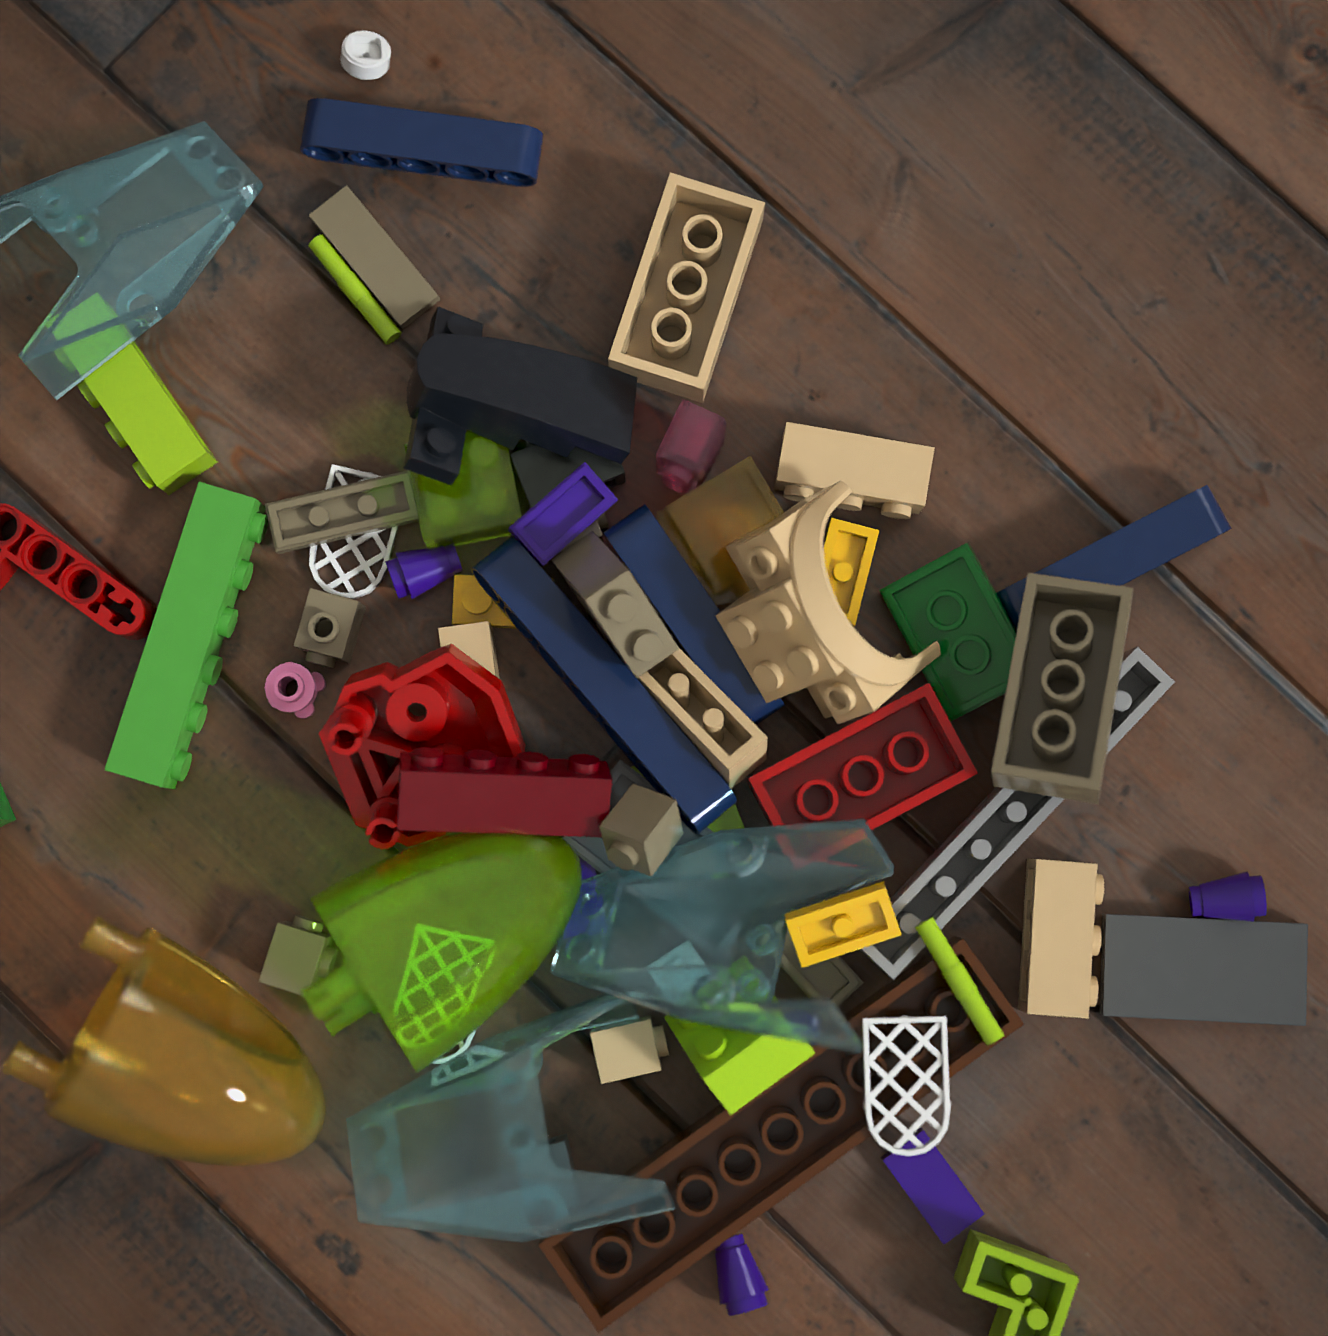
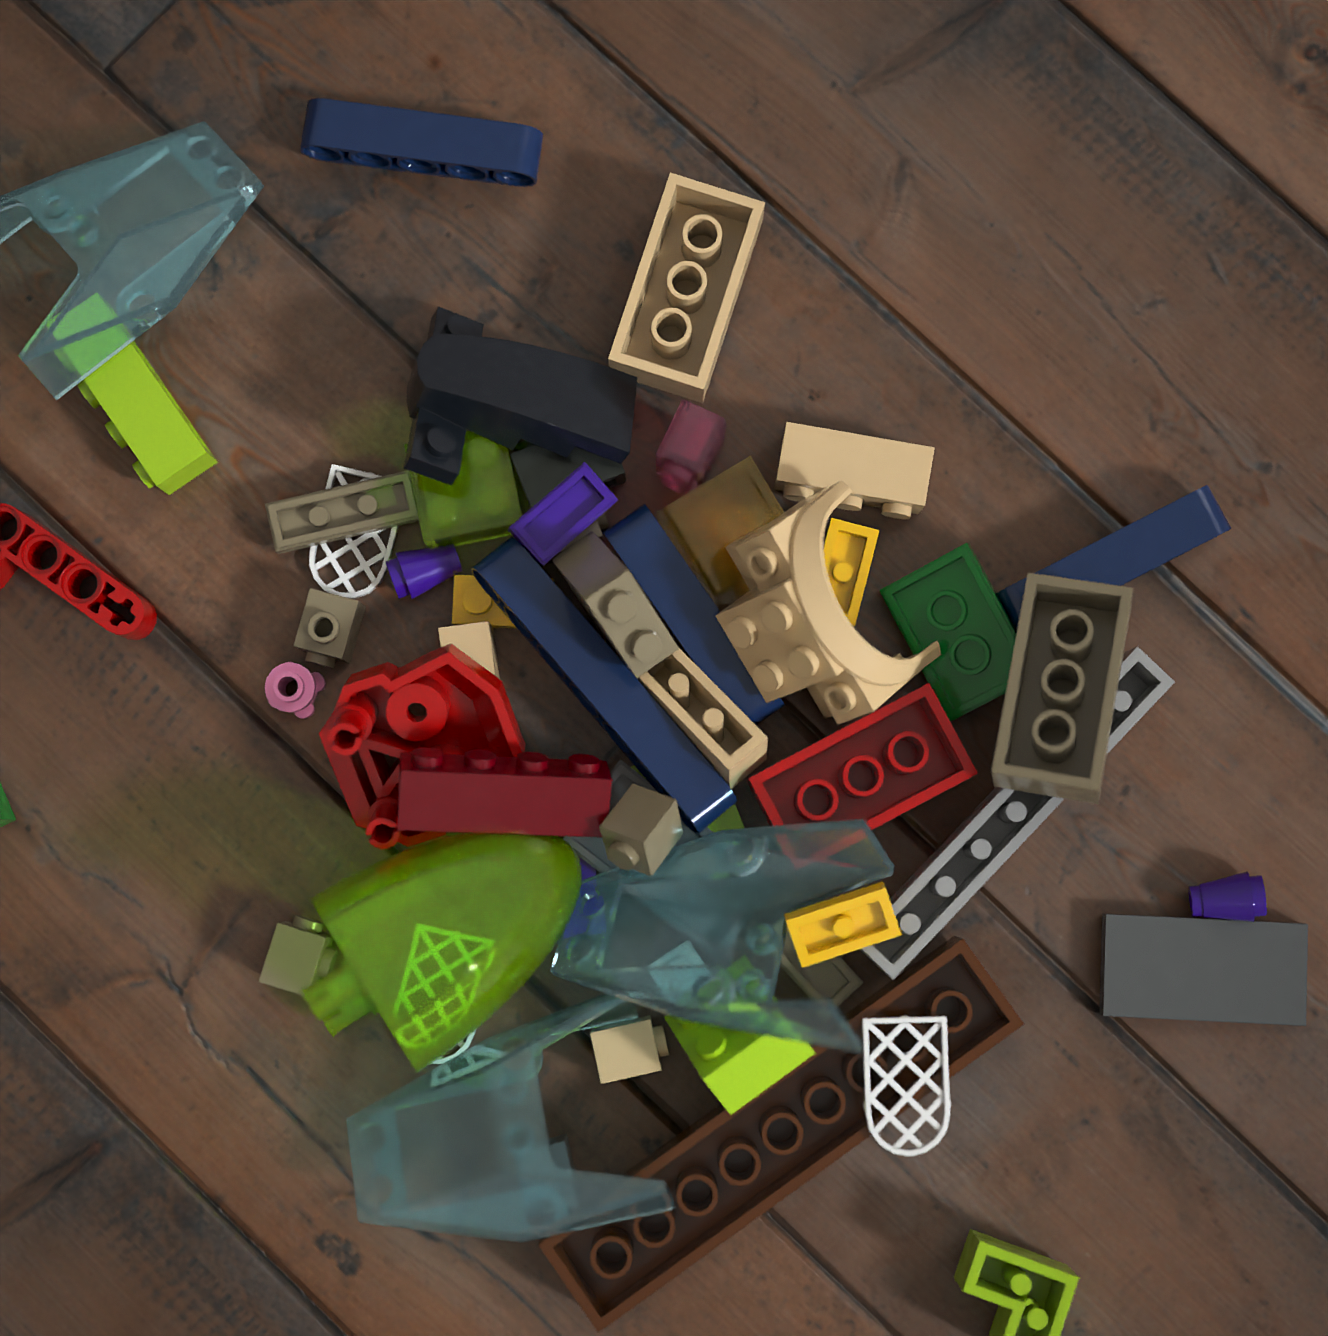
(179, 1062): clear yellow windscreen -> none
(187, 637): bright green brick -> none
(354, 289): lime piece -> none
(365, 55): white tile -> none
(374, 257): dark tan tile -> none
(738, 1277): dark purple cone -> none
(934, 1189): dark purple tile -> none
(959, 981): lime piece -> none
(1060, 938): tan brick -> none

